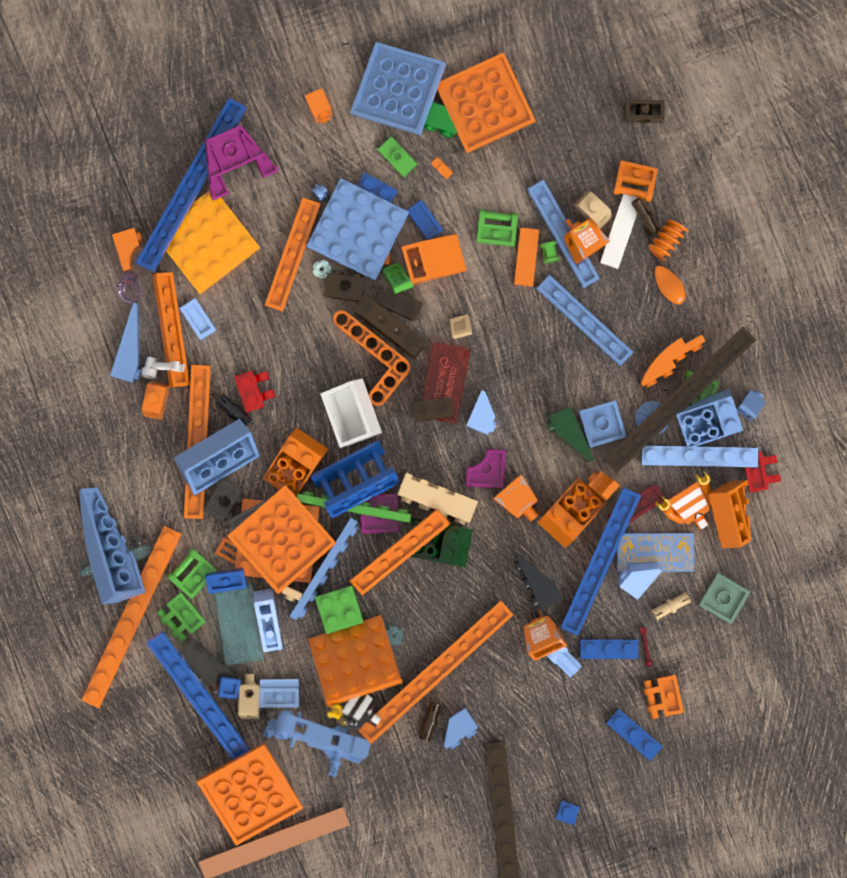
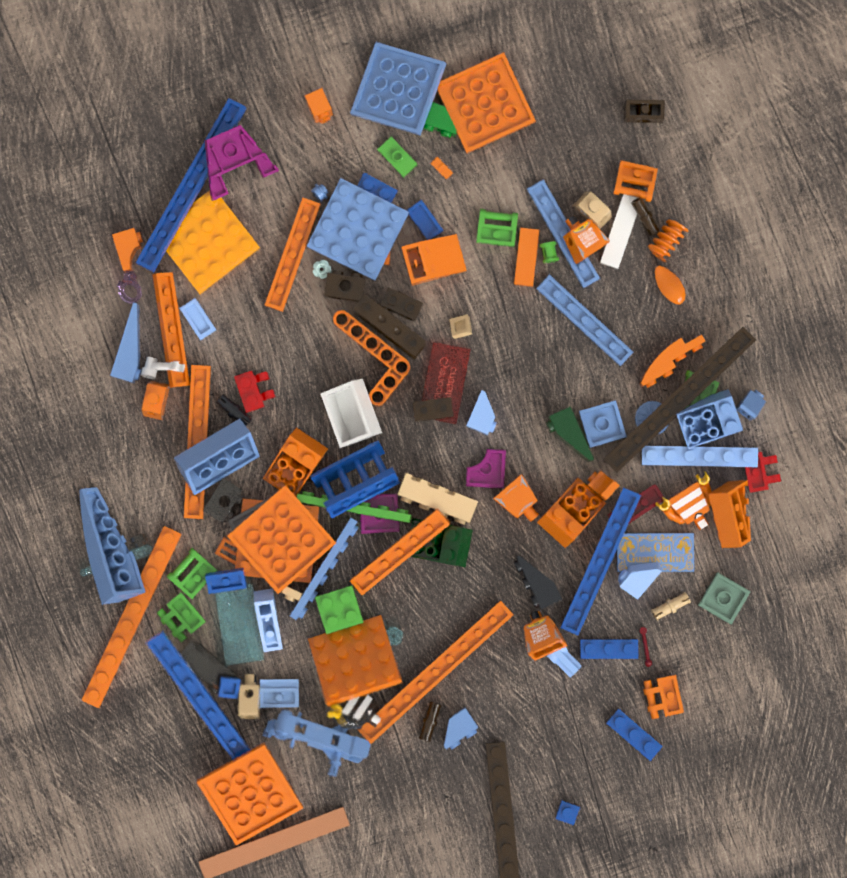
(397, 277): bright green plate -> none

